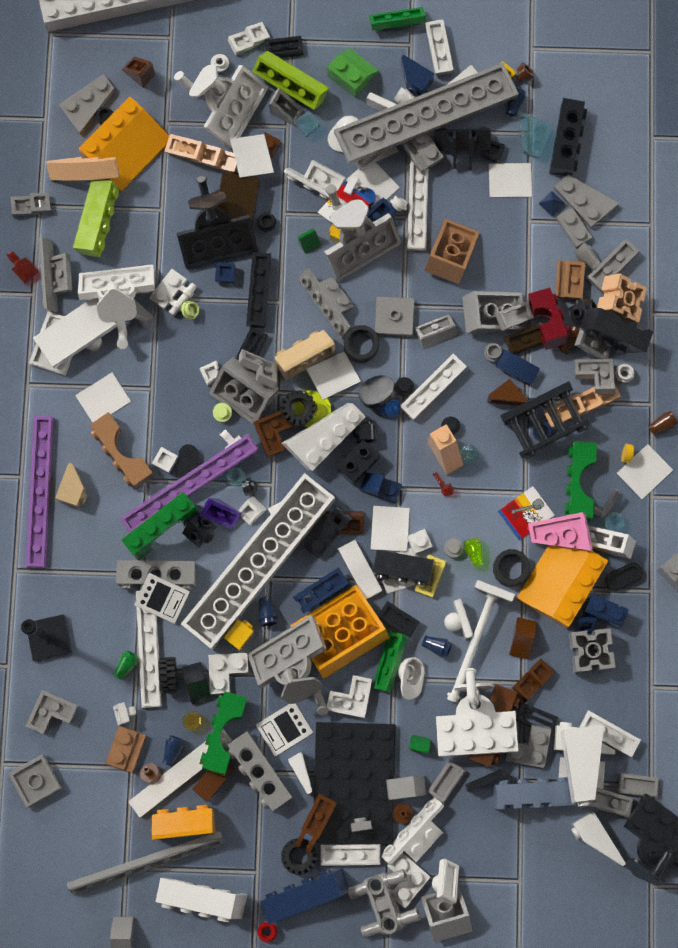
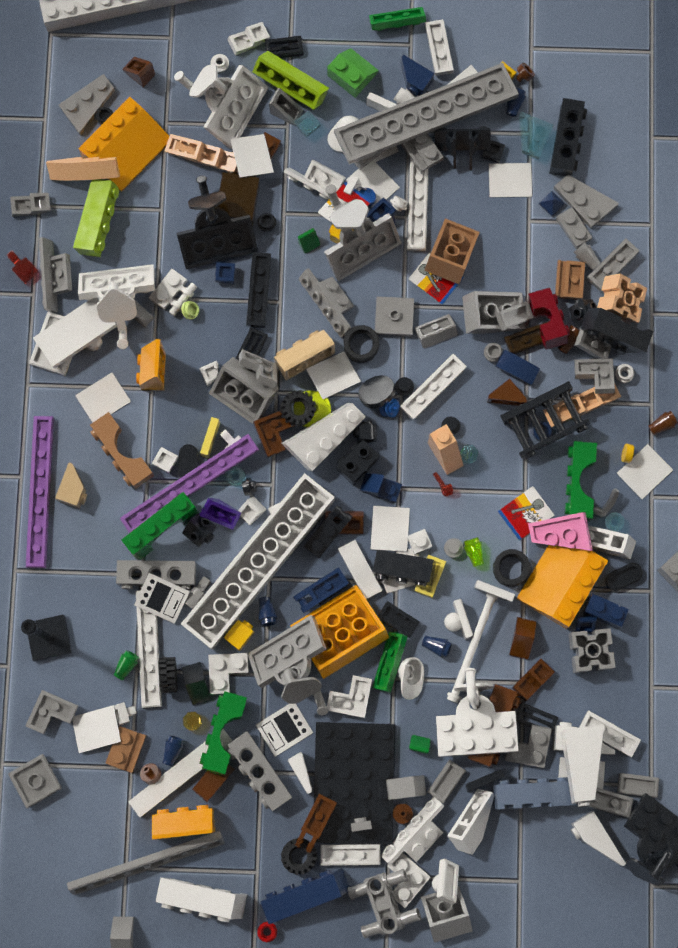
(96, 729): none -> white sticker
(152, 366): none -> light orange slope
(197, 593): none -> light grey bar
(210, 437): none -> light yellow tile
(222, 412): yellowish green plate -> none
(432, 284): none -> sticker
(471, 825): none -> white slope

